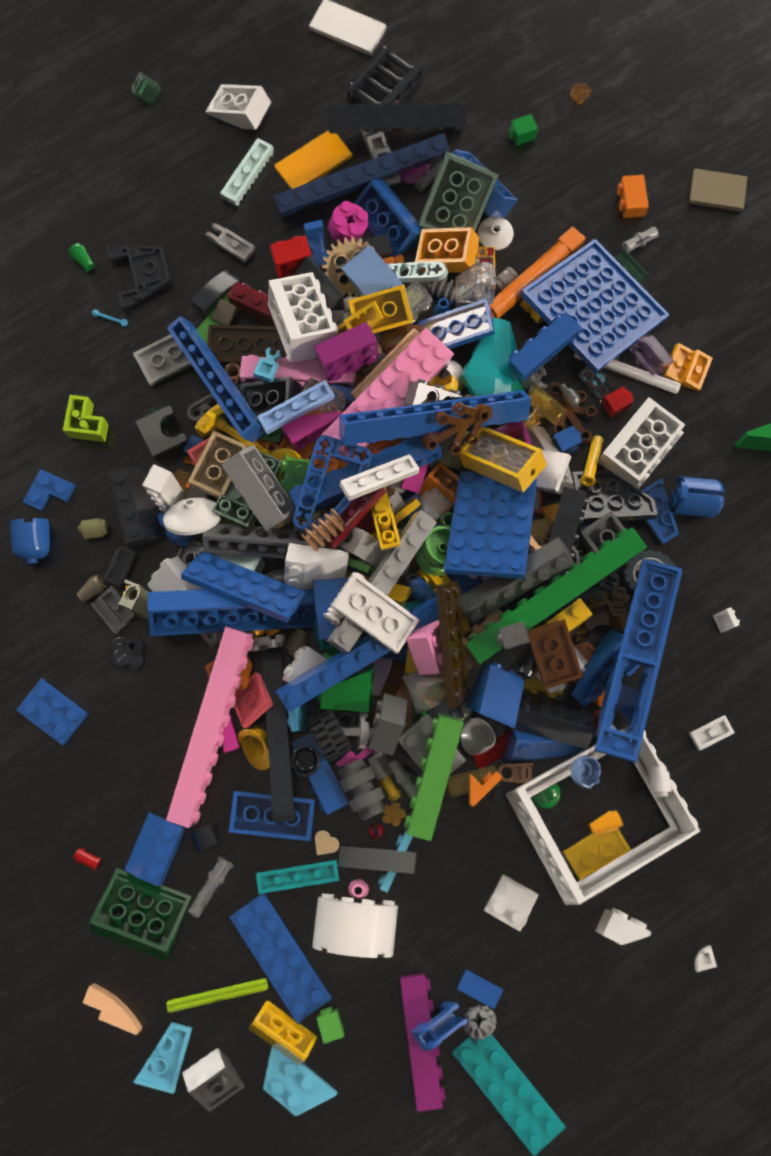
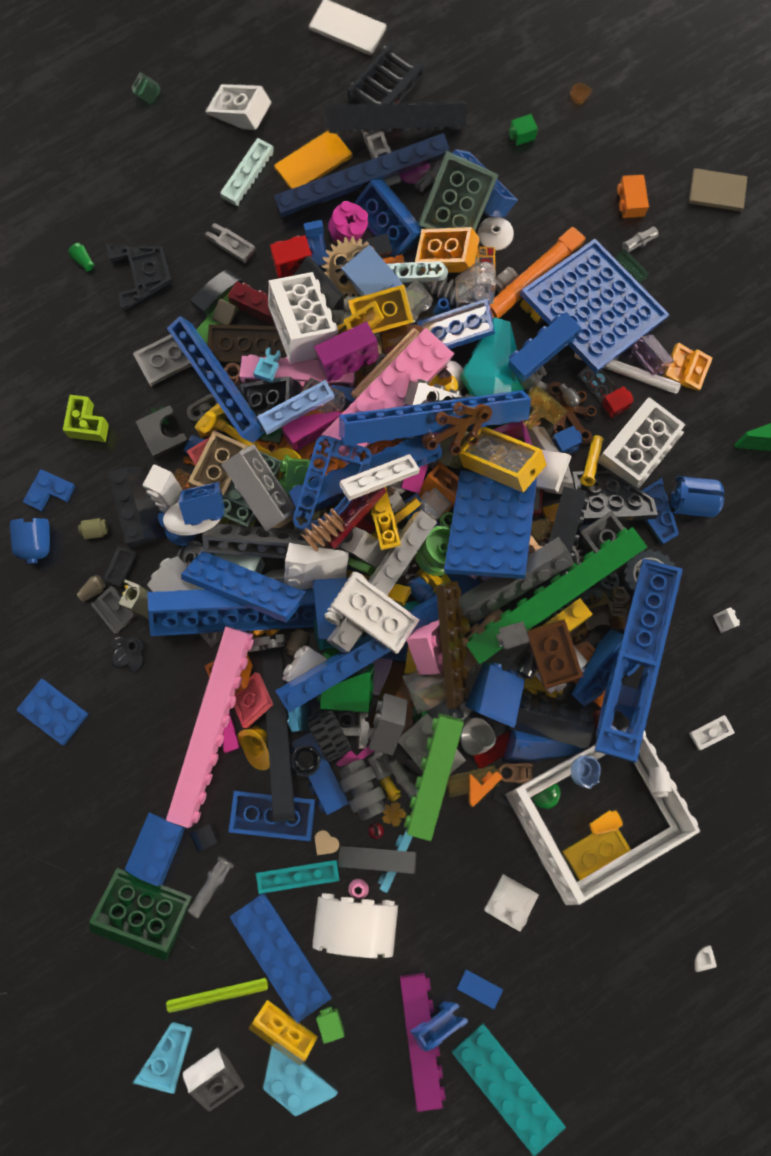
(86, 858): red pin -> none
(112, 1009): light nougat slope -> none
(124, 323): dark azure hinge -> none
(202, 504): none -> blue slope
(486, 1027): light grey gear -> none
(620, 929): white slope -> none

